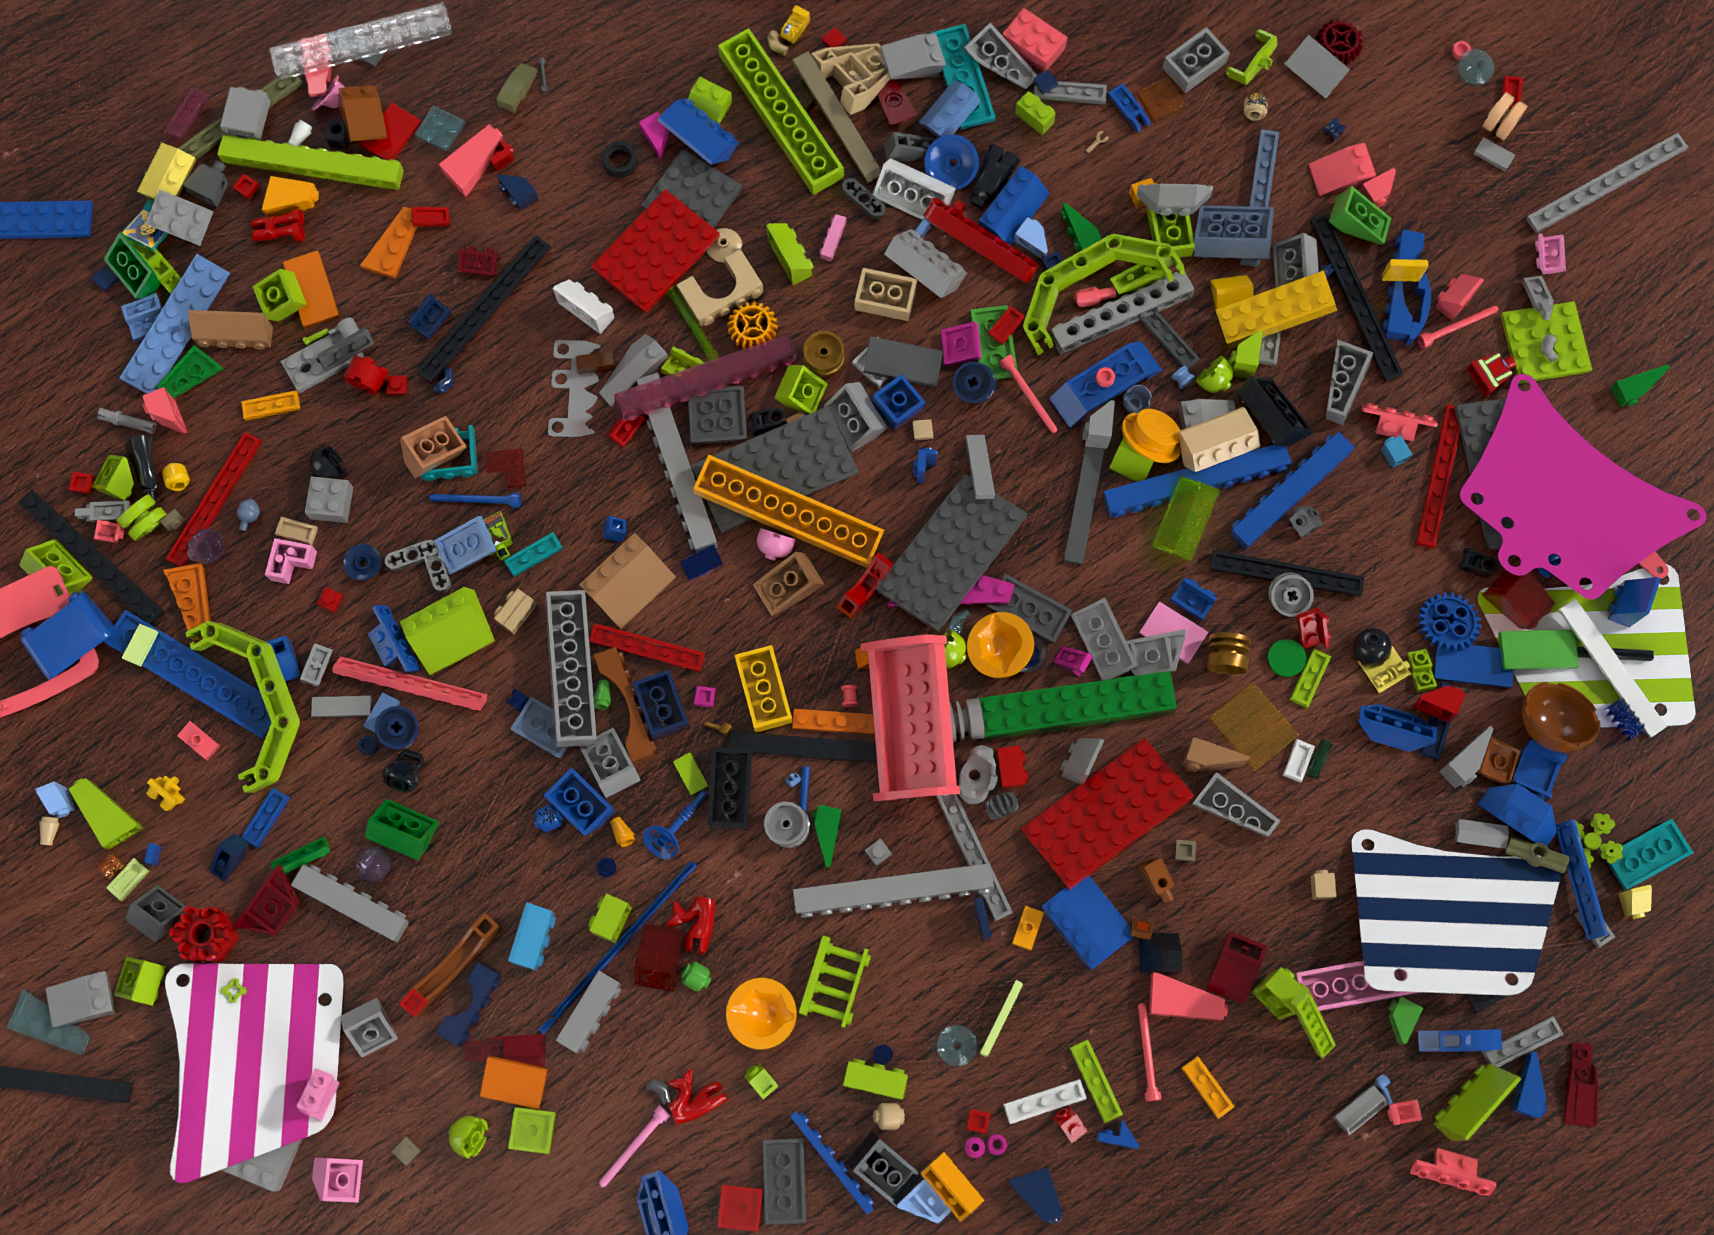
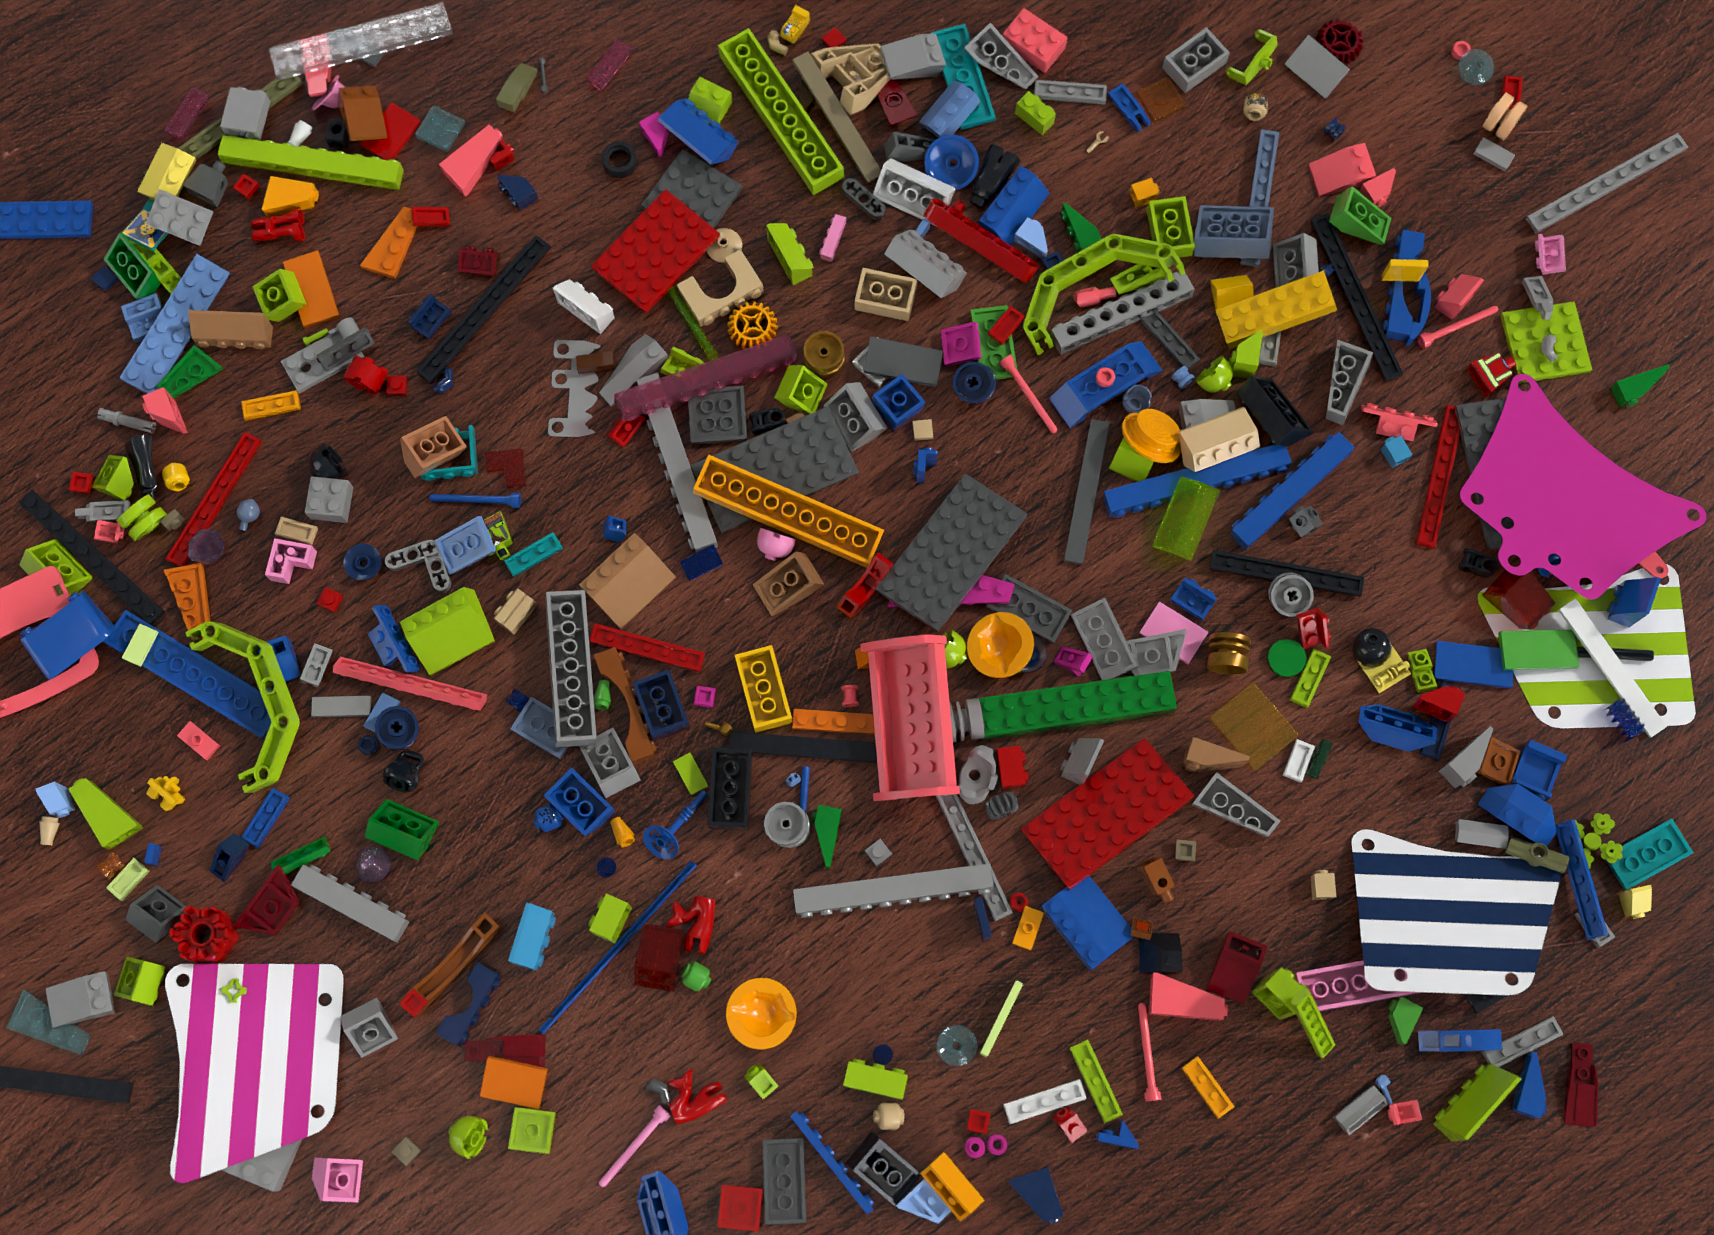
(318, 1094): bright pink panel -> none
(588, 1012): light grey brick -> none
(609, 64): none -> clear pink plate
(815, 986): lime fence -> none
(956, 620): clear light blue arm -> none
(980, 467): light grey tile -> none
(1013, 902): none -> red plate
(1045, 82): dark blue tile -> none
(1099, 428): light grey slope -> none
(1174, 198): light grey wedge -> none
(1449, 622): blue gear -> none
(1455, 1171): coral bracket -> none
(1559, 717): dark orange piece -> none

